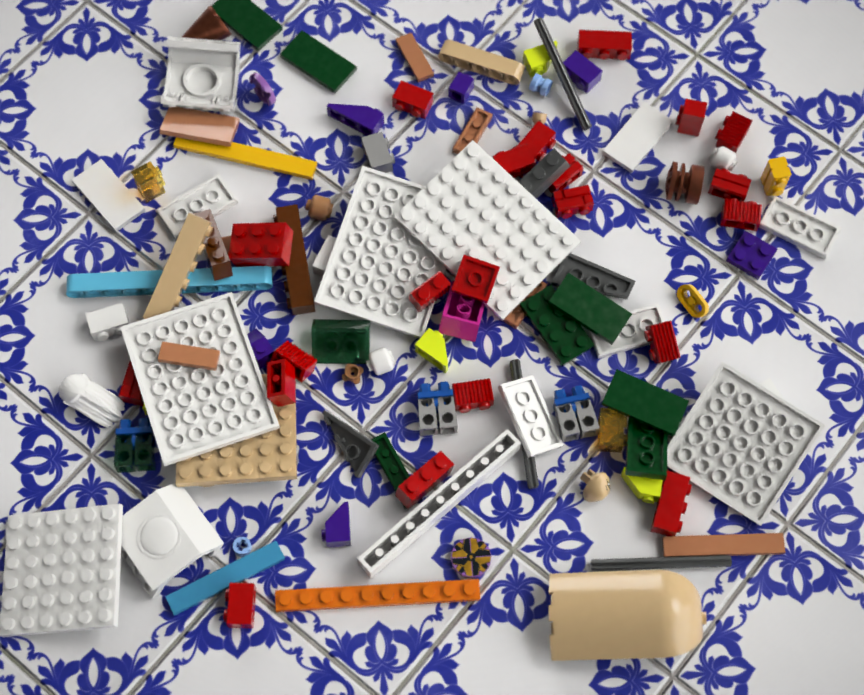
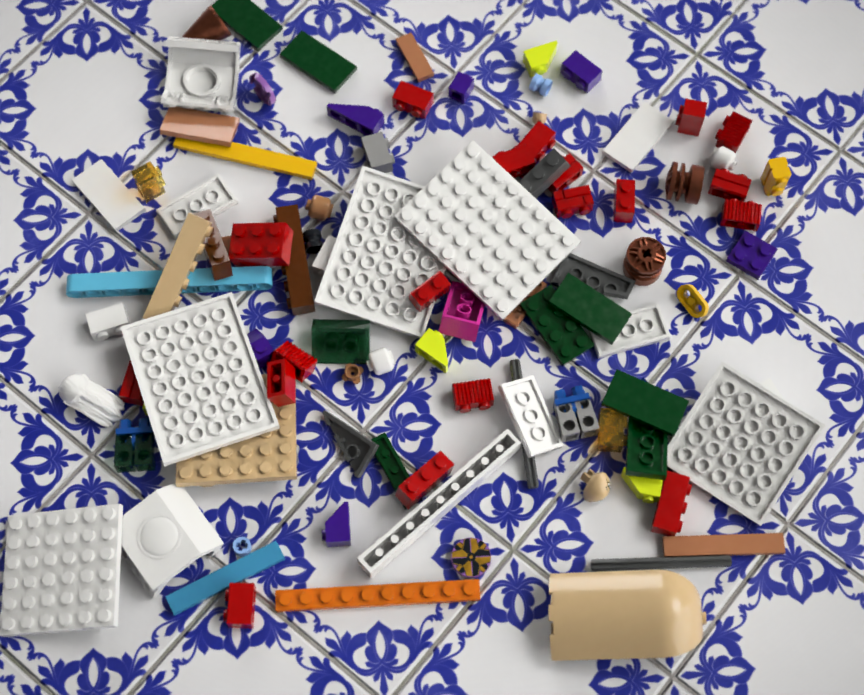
(189, 356): nougat tile -> none
(313, 242): none -> black wheel
(433, 403): light grey hips -> none
(473, 129): nougat tile -> none
(475, 278): red plate -> none
(481, 62): tan beam -> none
(562, 74): dark grey axle -> none
(604, 44): red brick -> none
(624, 201): none -> red brick
(641, 269): none -> copper wheel
(662, 342): red brick -> none
(799, 227): white tile -> none

